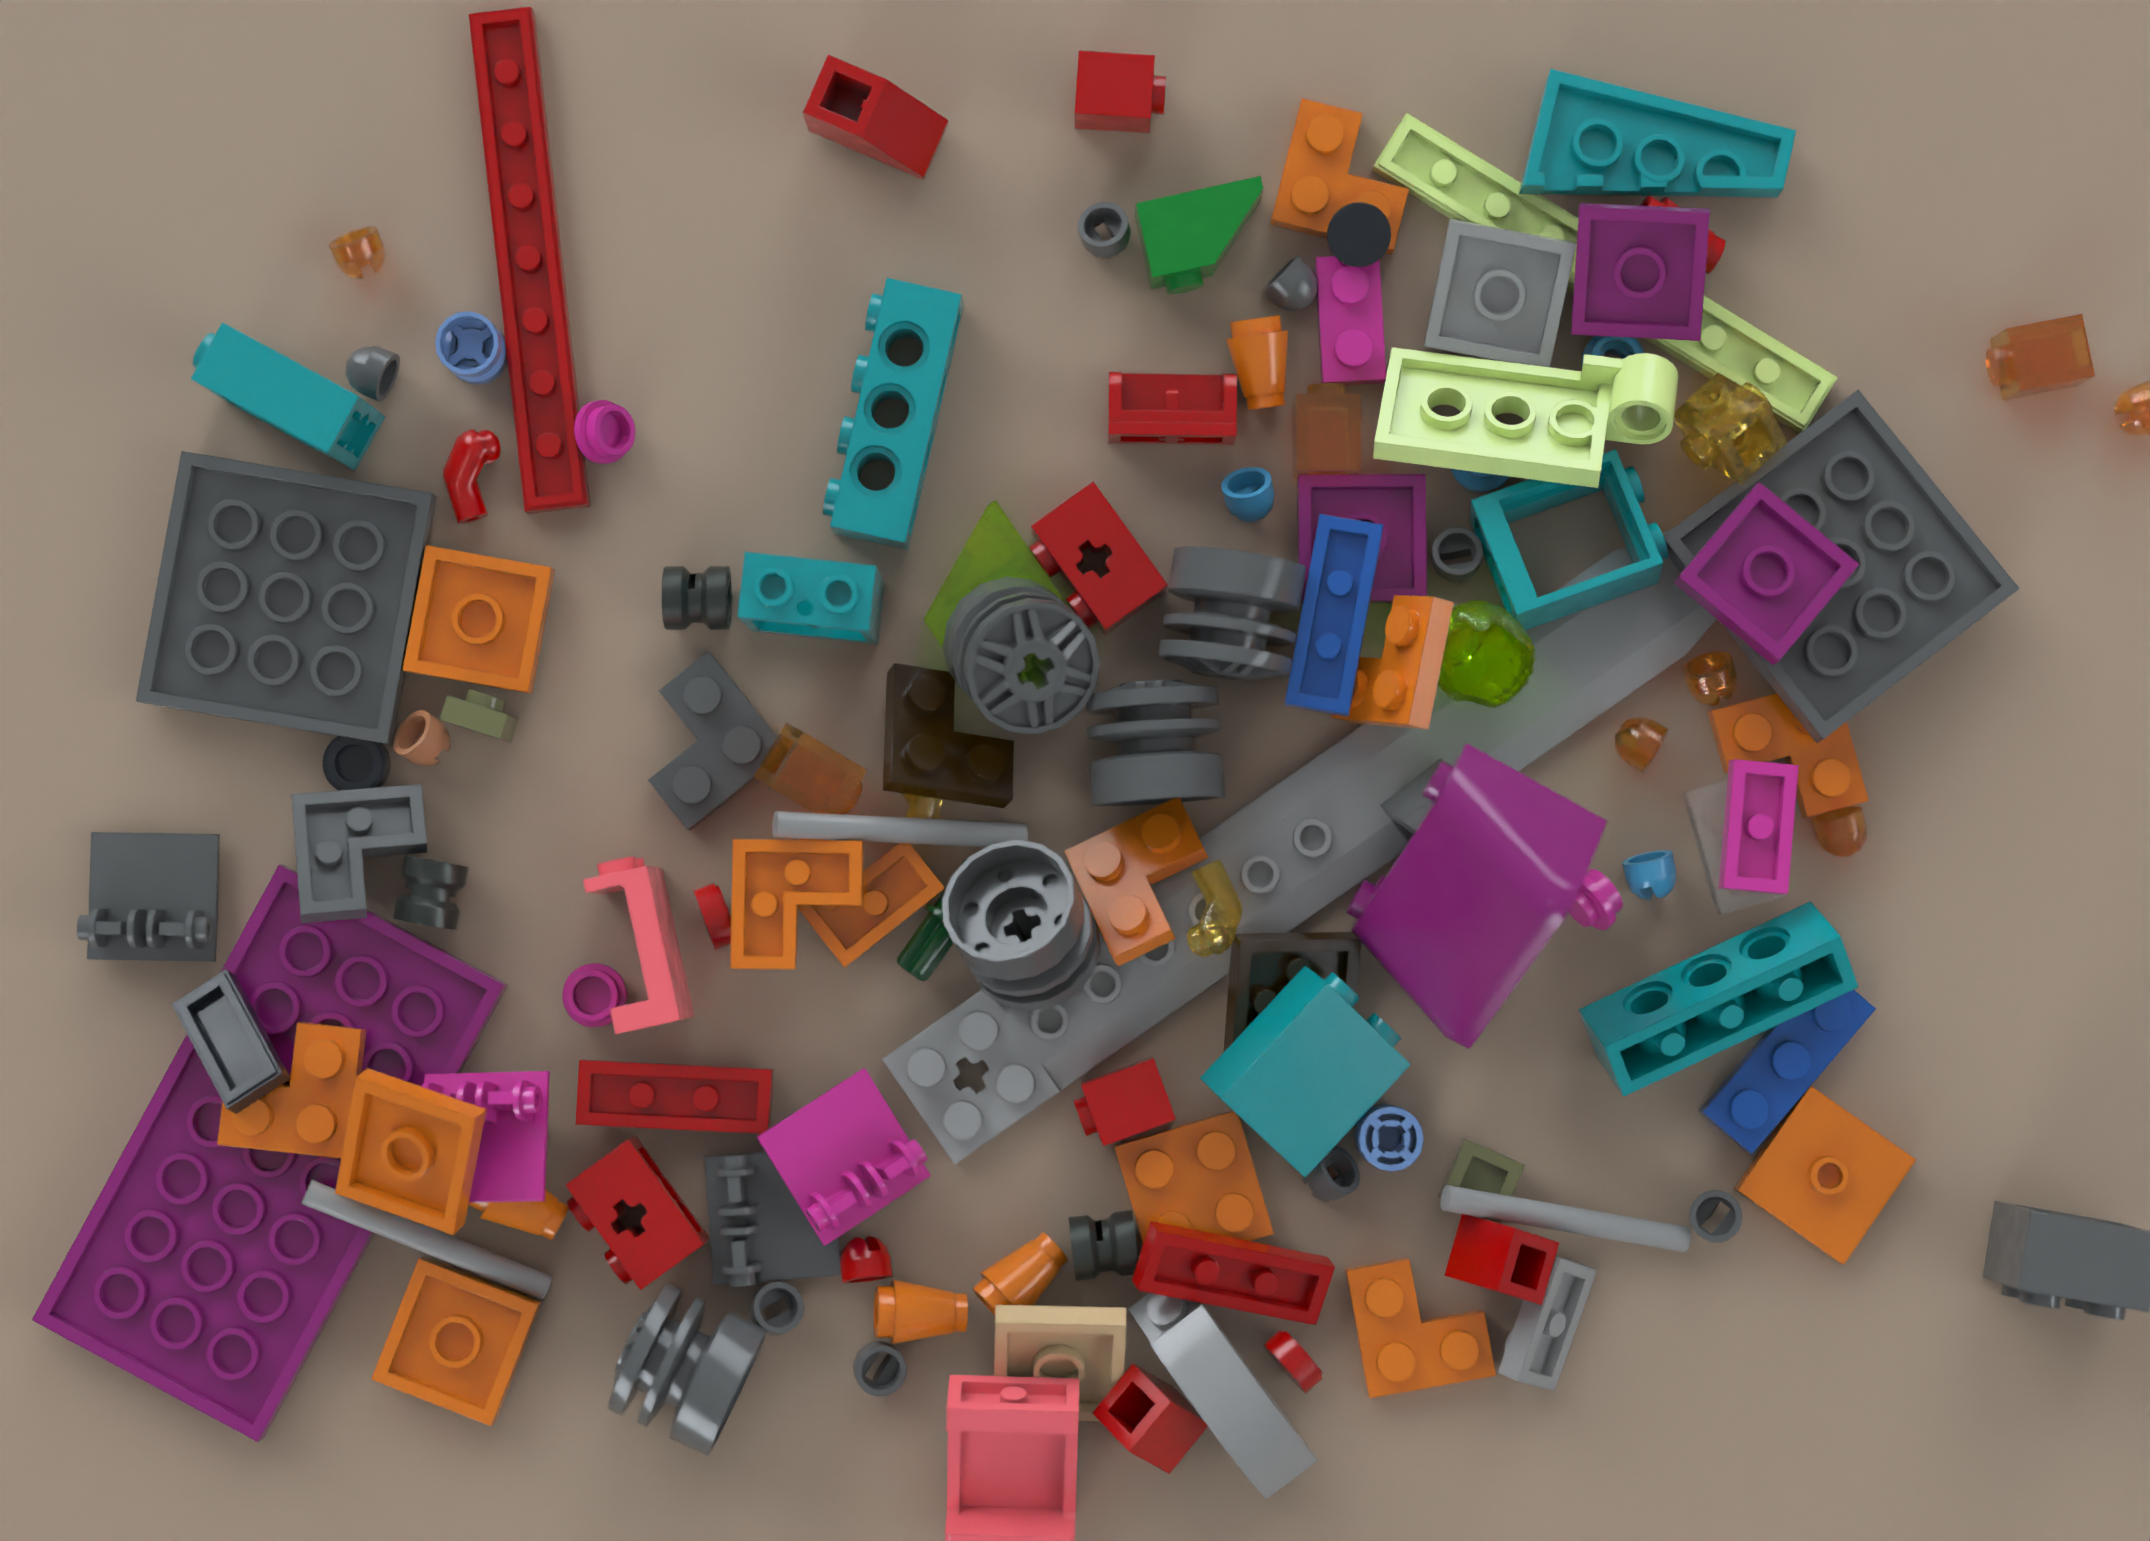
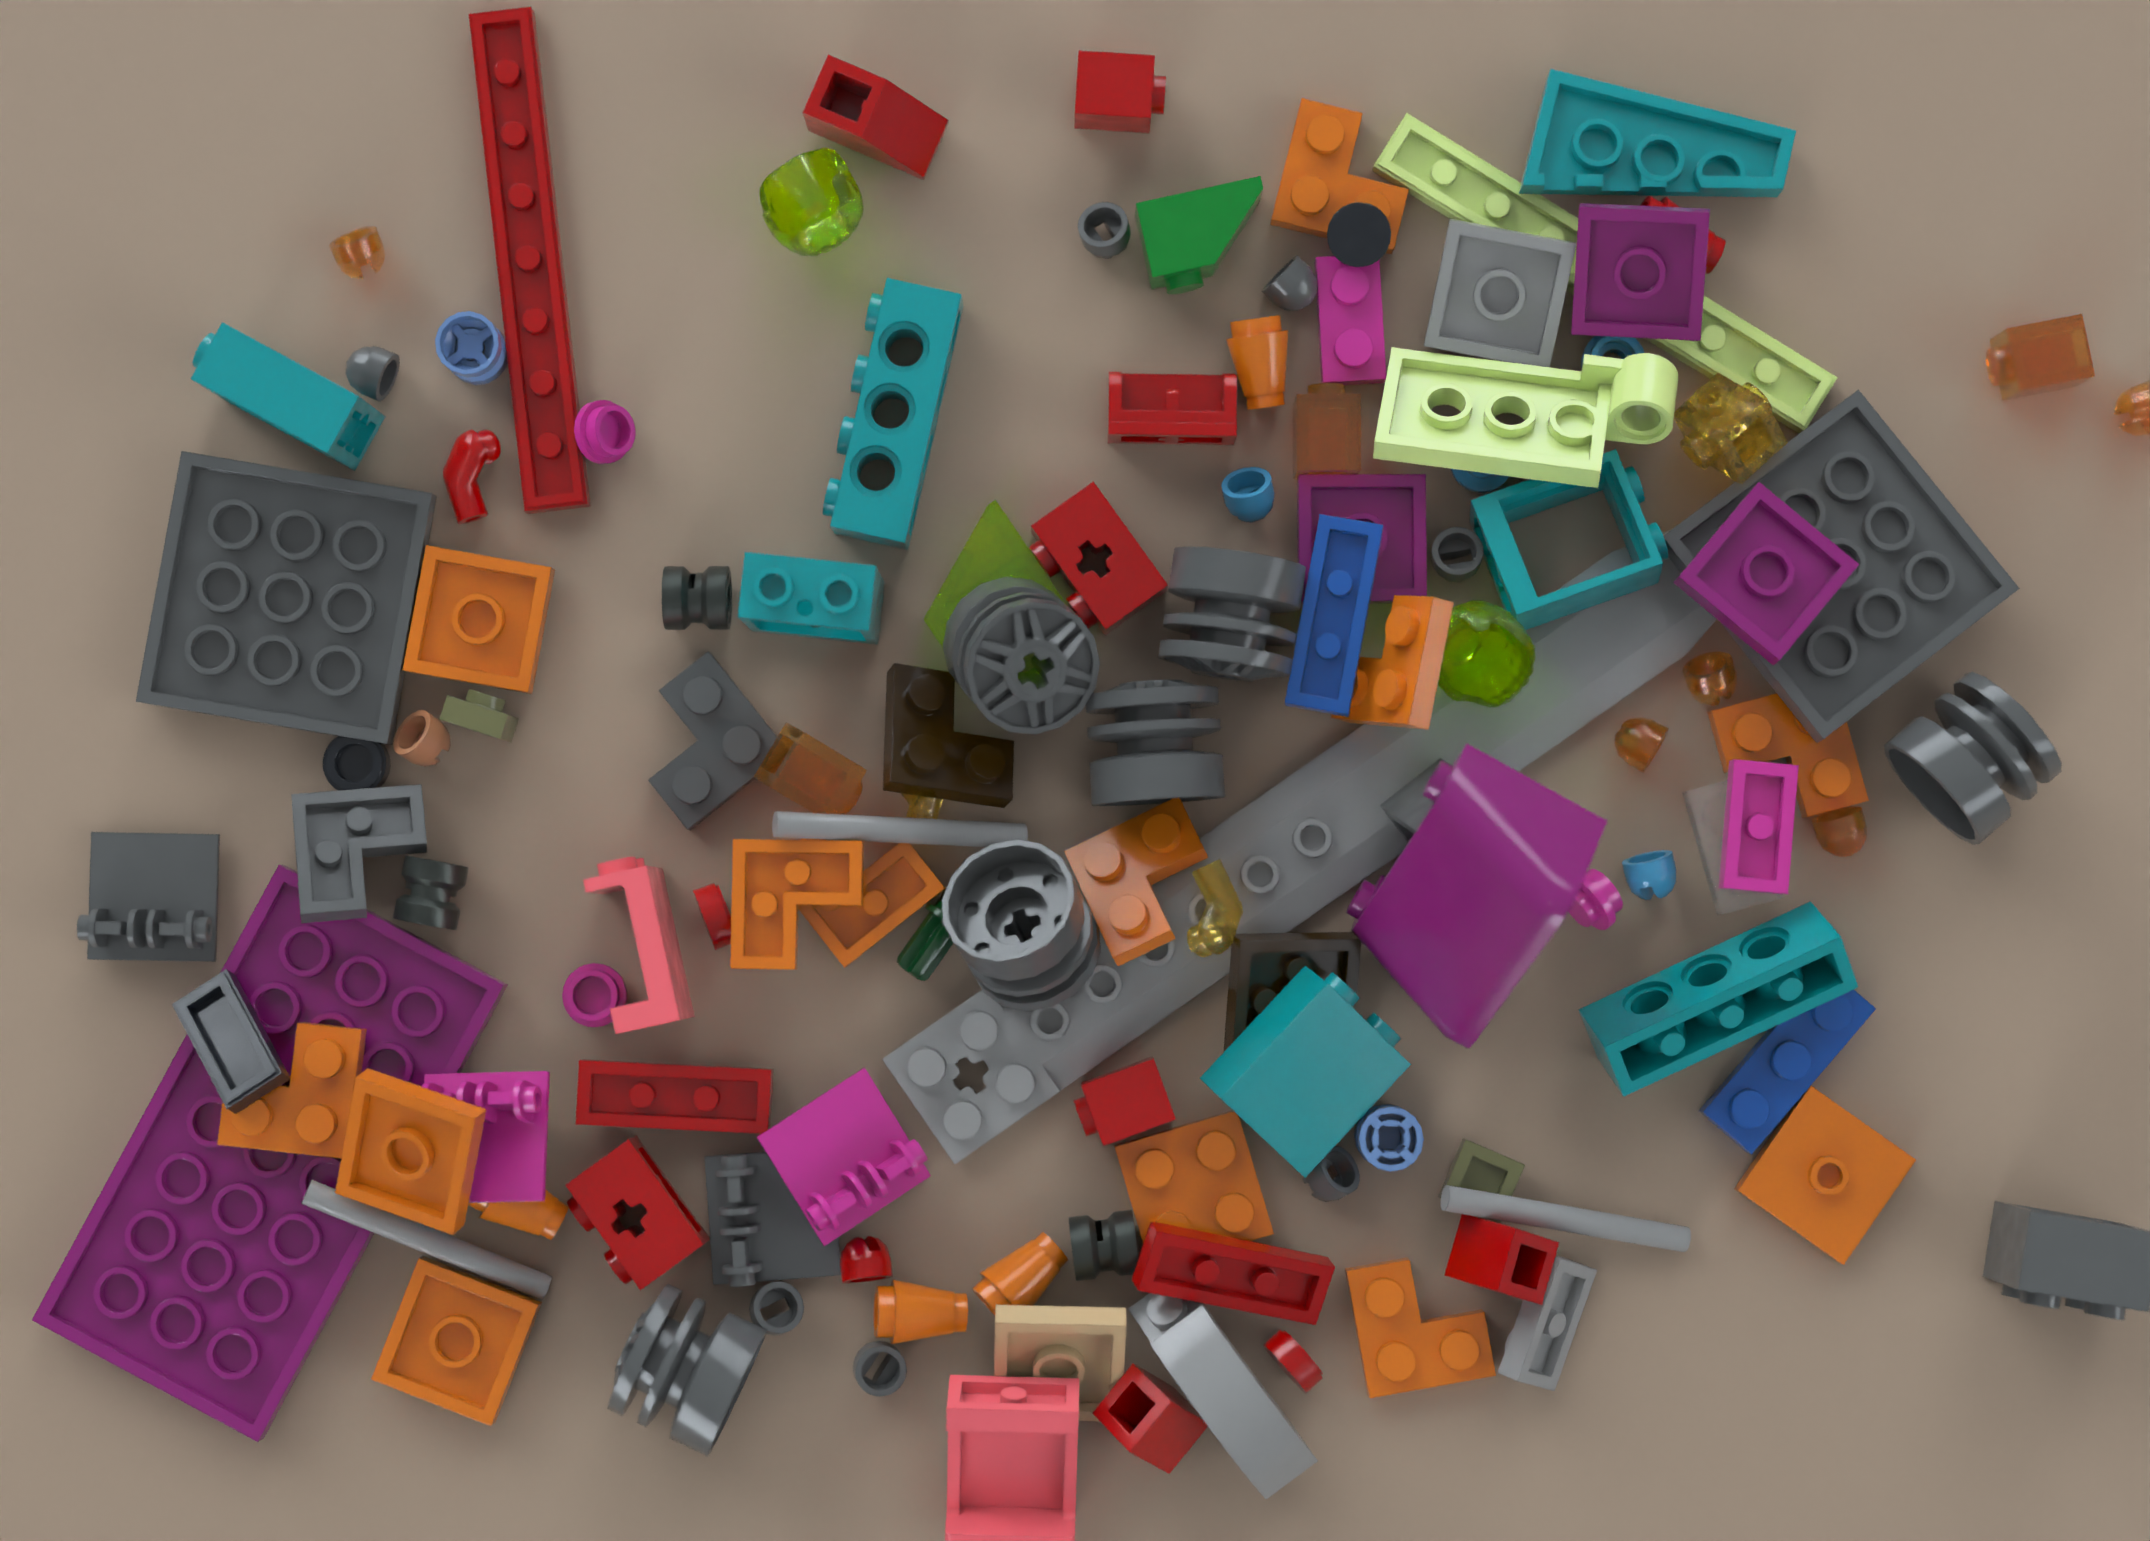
(812, 202): none -> clear neon green hair
(1703, 1209): dark grey hinge -> none
(1982, 749): none -> dark grey wheel

